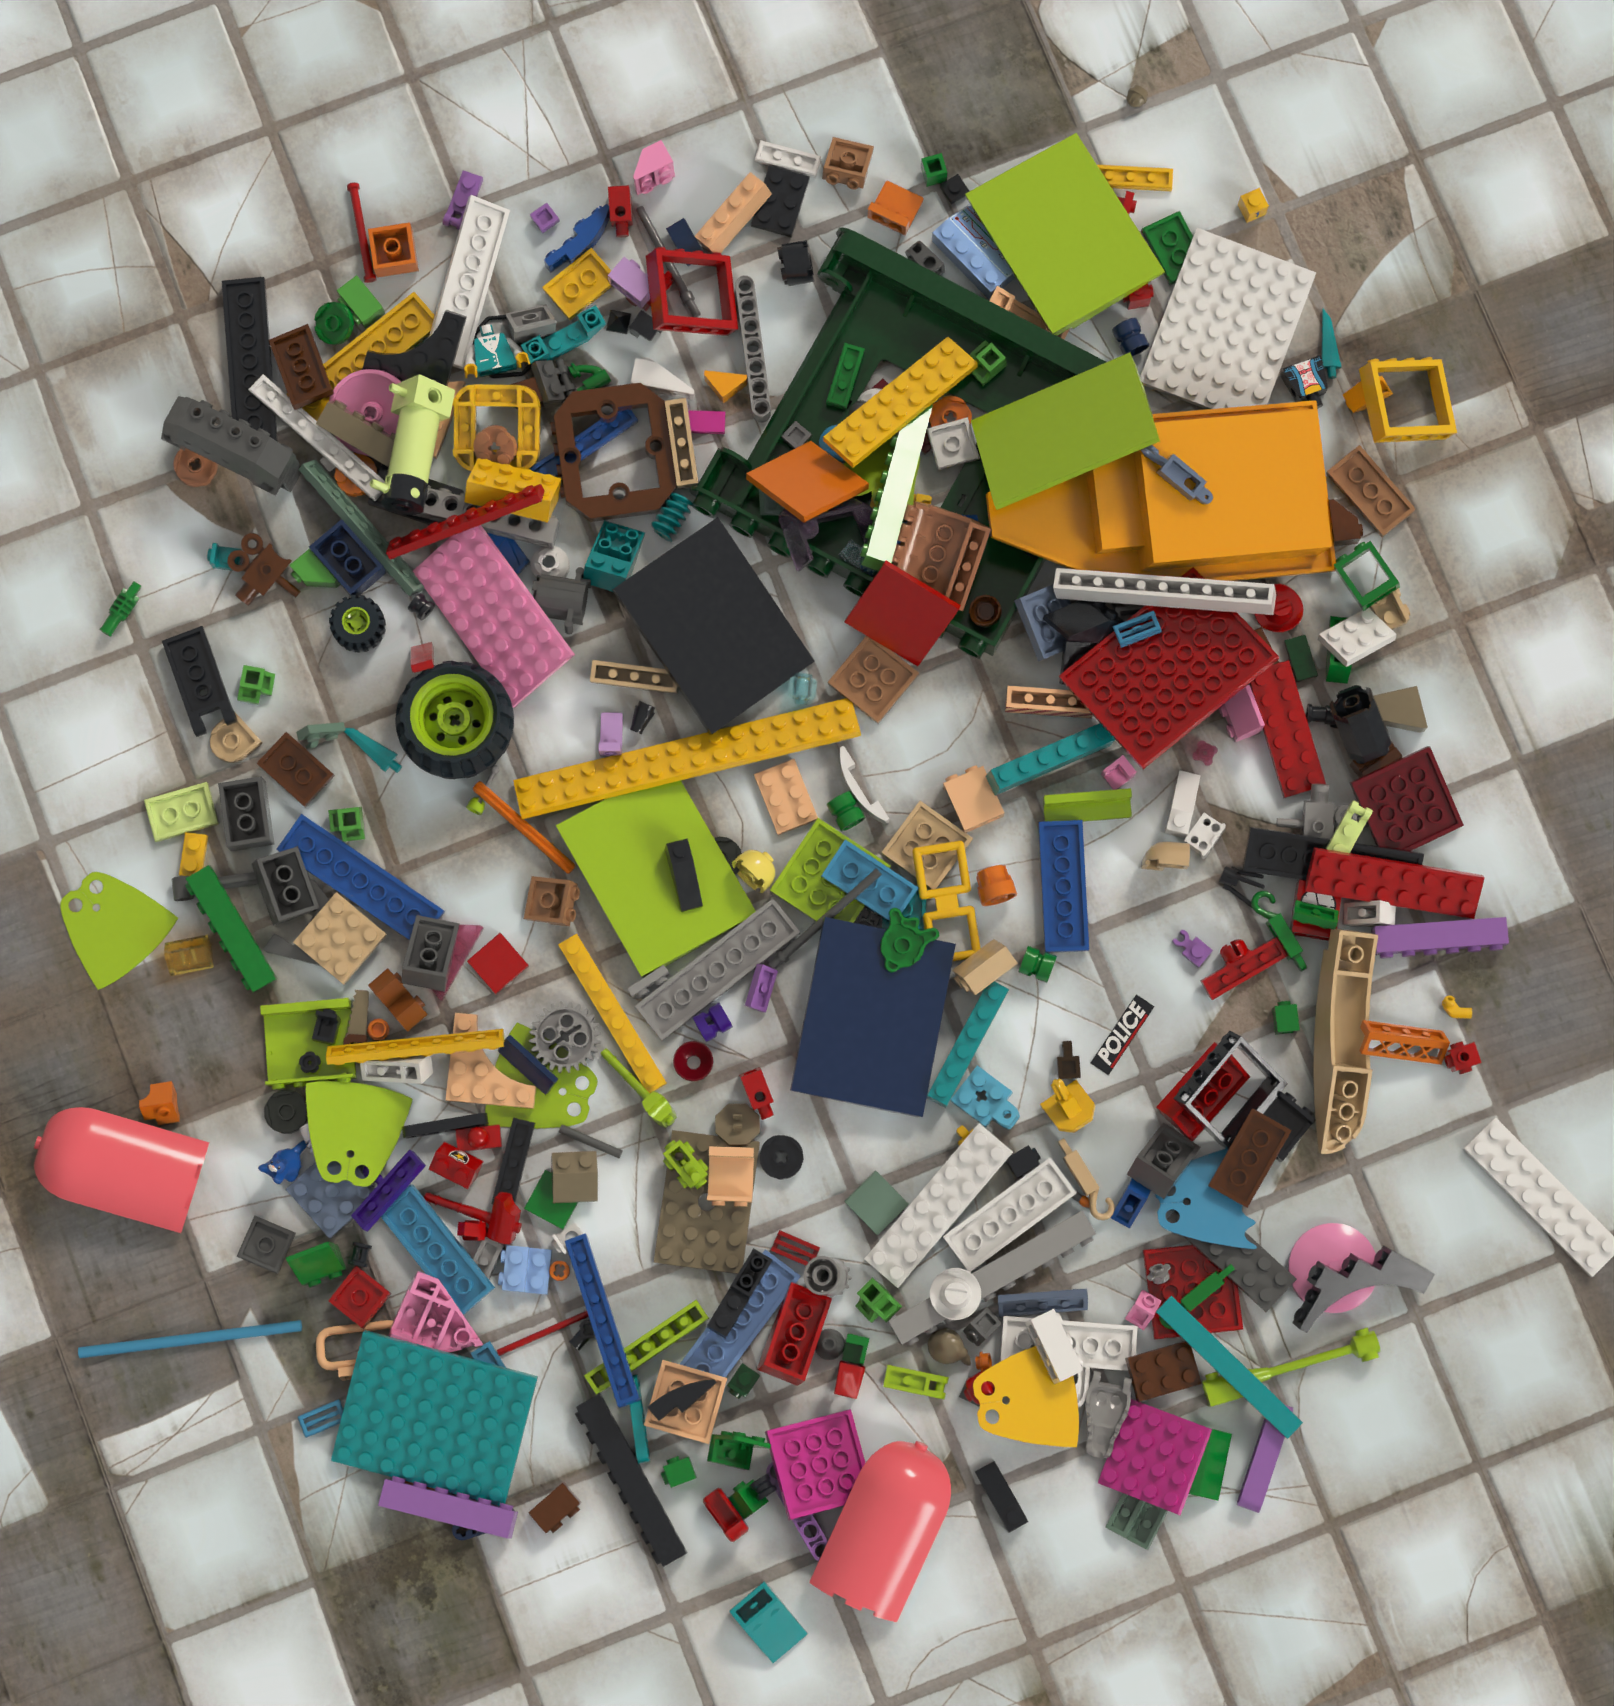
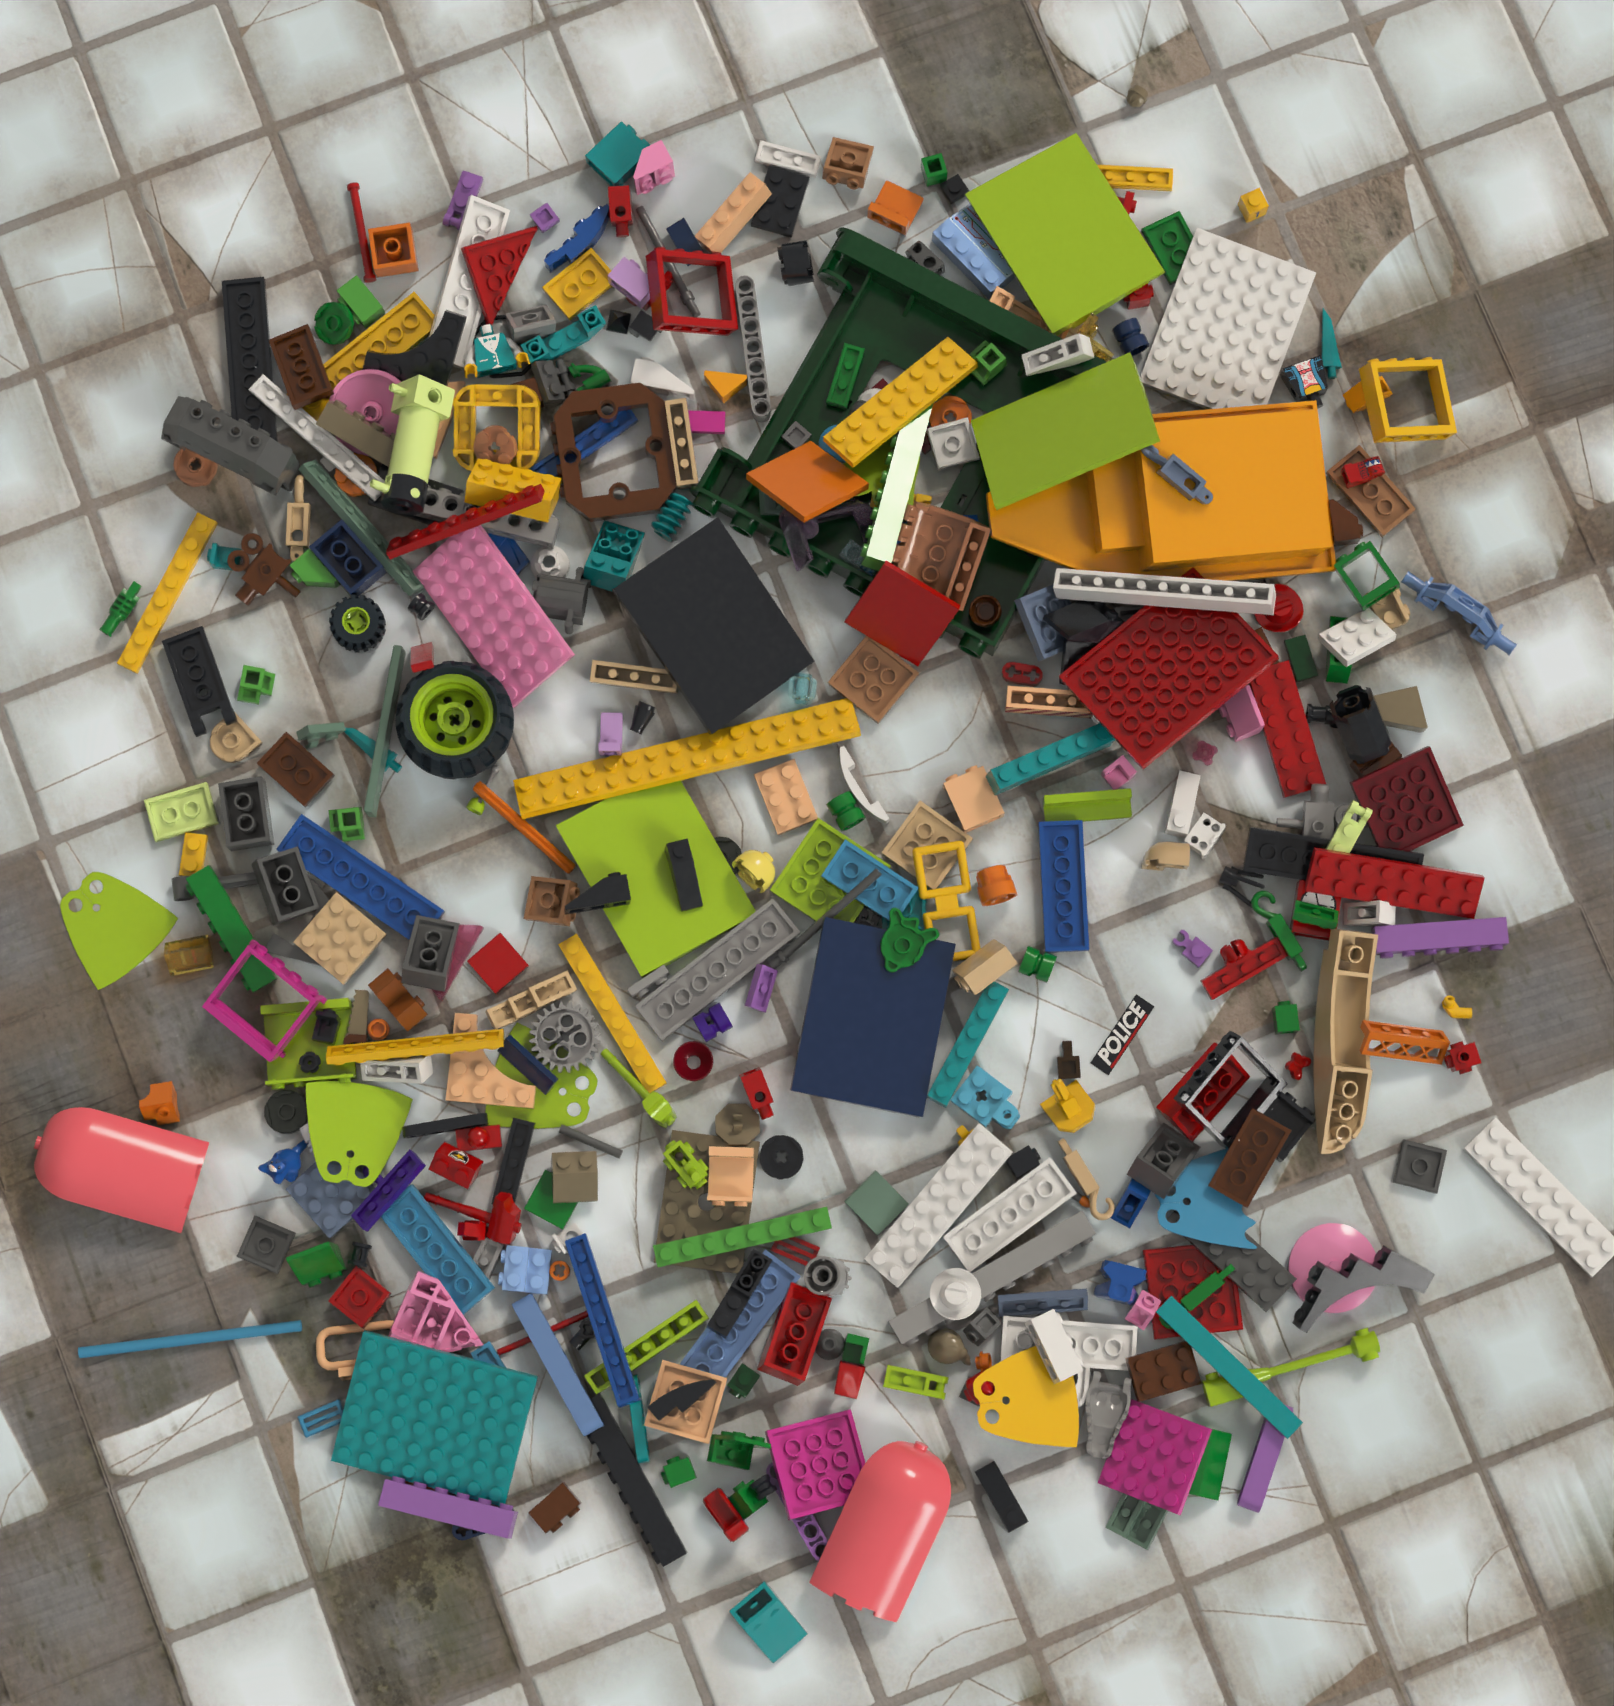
(167, 593): none -> yellow plate
(243, 1028): none -> dark pink window
(298, 519): none -> tan piece
(384, 731): none -> sand green tile
(494, 267): none -> red tile
(531, 1000): none -> tan slope
(557, 1365): none -> medium blue beam
(607, 893): none -> black slope
(617, 154): none -> teal brick
(742, 1237): none -> bright green plate
(877, 1302): bright green brick -> none
(1021, 679): none -> red beam
(1058, 355): none -> white slope
(1089, 329): none -> clear yellow bracket
(1120, 1282): none -> blue piece
(1139, 636): dark azure tile -> none
(1159, 1273): light grey plate -> none
(1296, 1064): none -> red piece
(1362, 471): none -> red leg
(1420, 1166): none -> dark grey tile
(1459, 601): none -> medium blue plate

